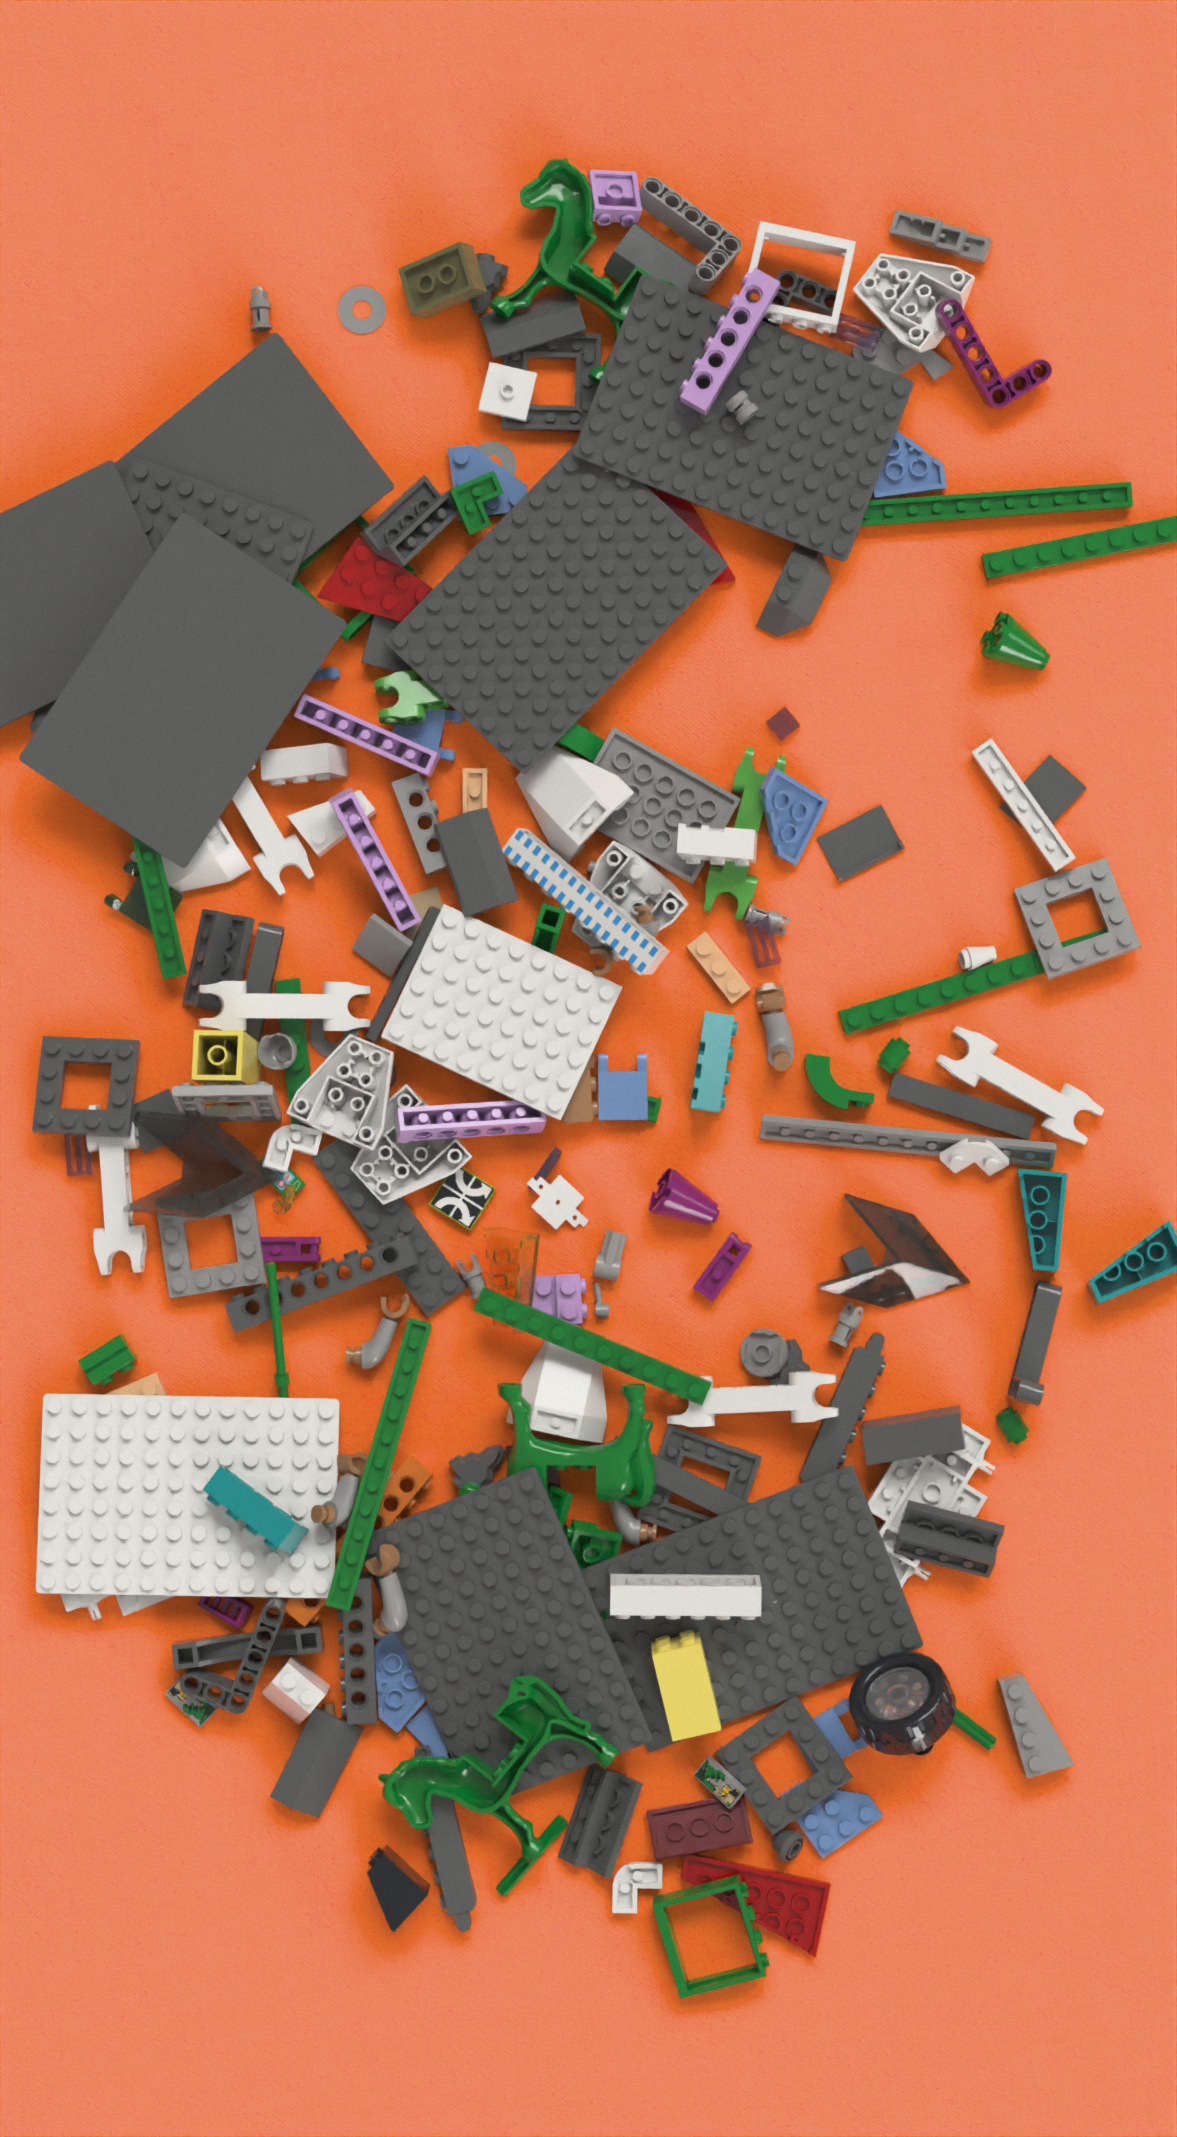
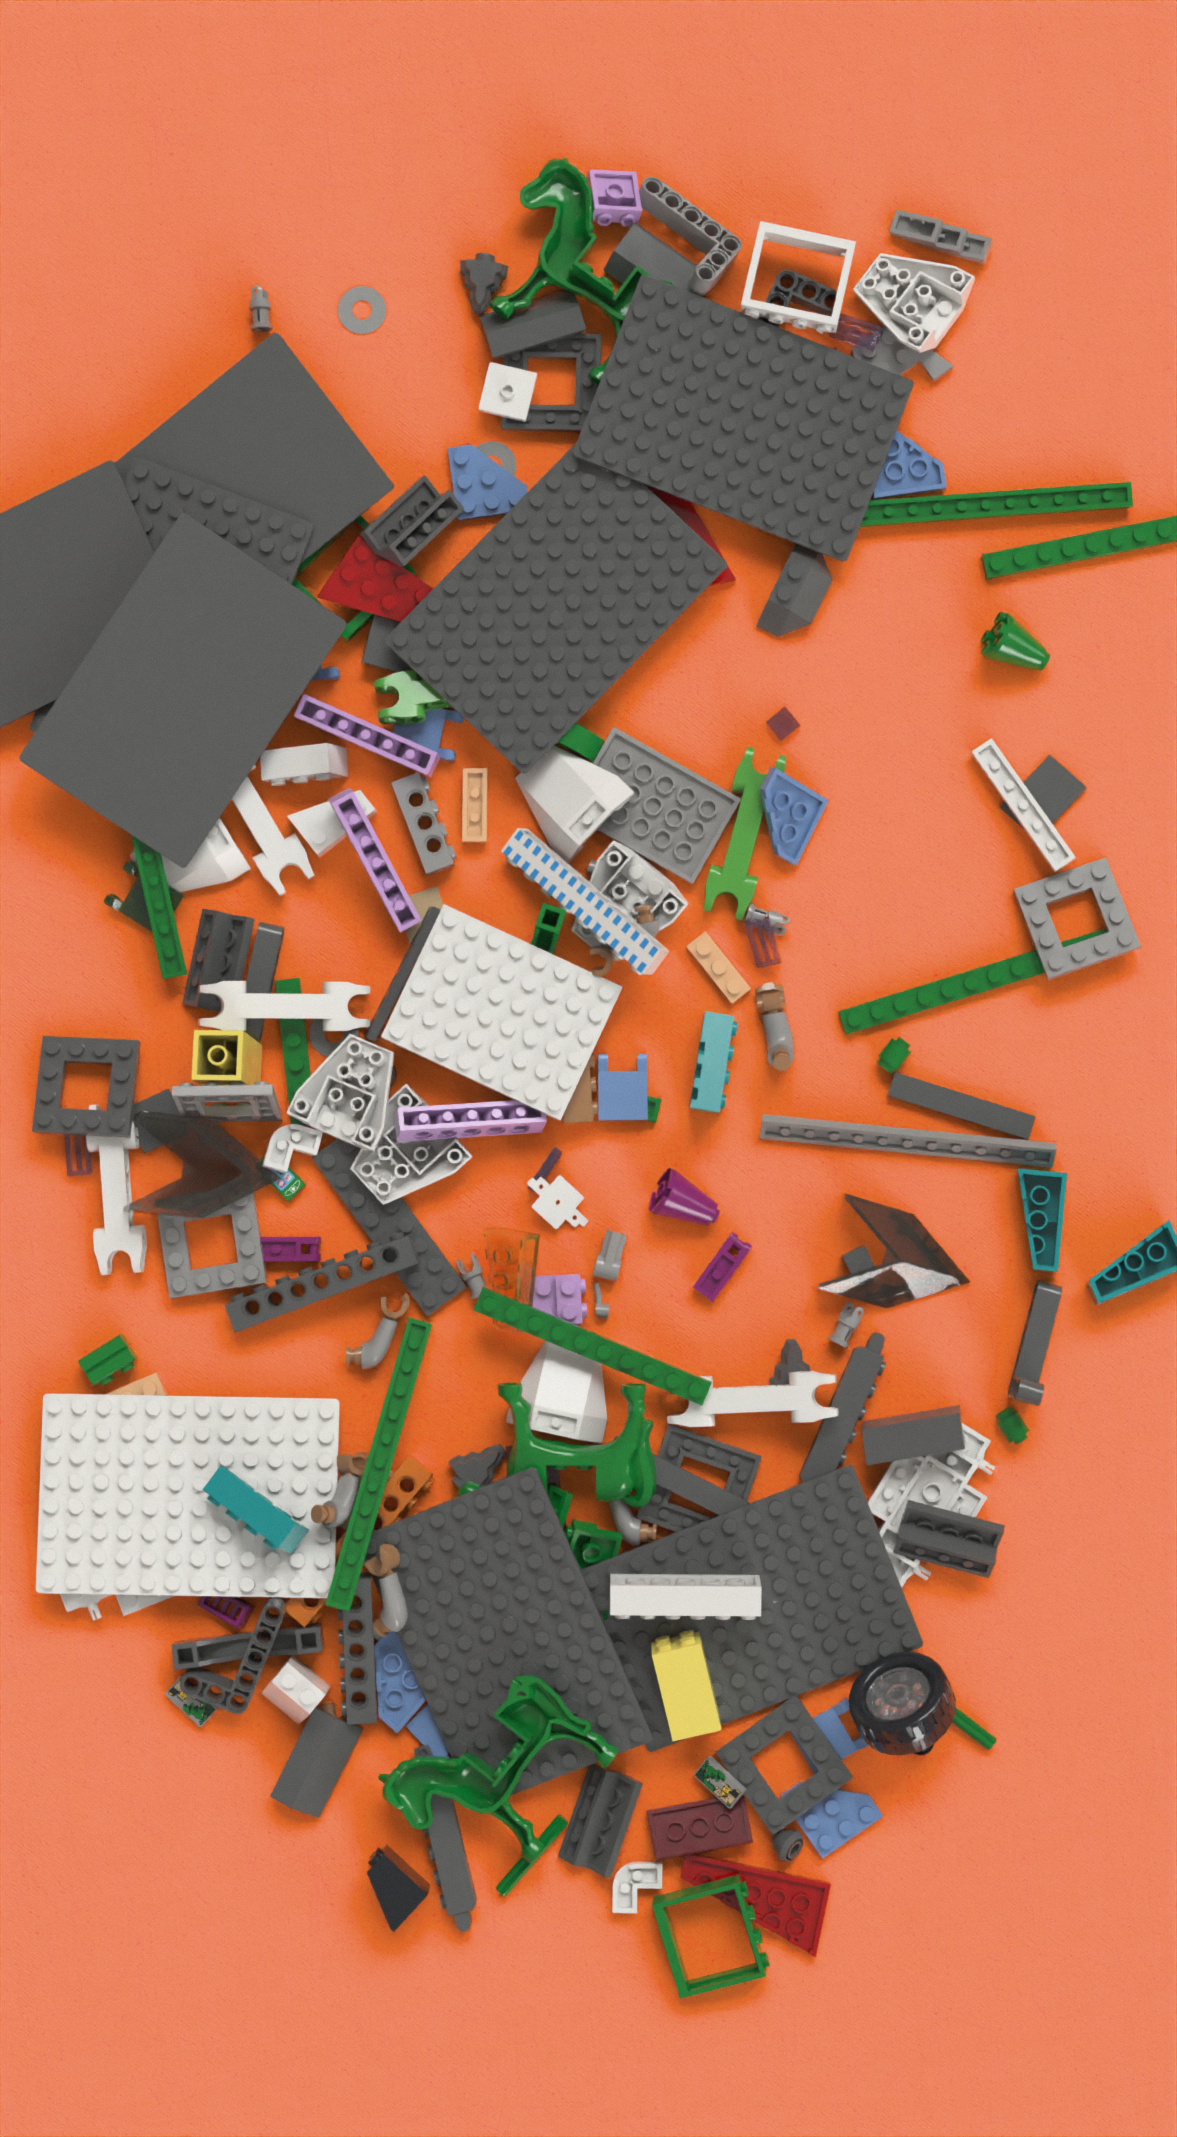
(277, 1051): light grey hair -> none
(281, 1376): green bar -> none
(286, 1201): clear yellow arm -> none
(382, 945): light grey tile -> none
(442, 280): olive piece -> none
(462, 1197): tile -> none
(469, 500): green plate -> none
(475, 862): dark grey slope -> none
(702, 399): lavender brick -> none
(716, 845): white wedge -> none
(742, 412): light grey wheel -> none
(764, 1353): light grey tile -> none
(820, 1079): green arch -> none
(860, 843): dark grey piece -> none
(965, 1153): white plate -> none
(976, 956): white cone -> none
(981, 1063): white piece -> none
(984, 361): magenta beam -> none
(1032, 1732): light grey wedge -> none

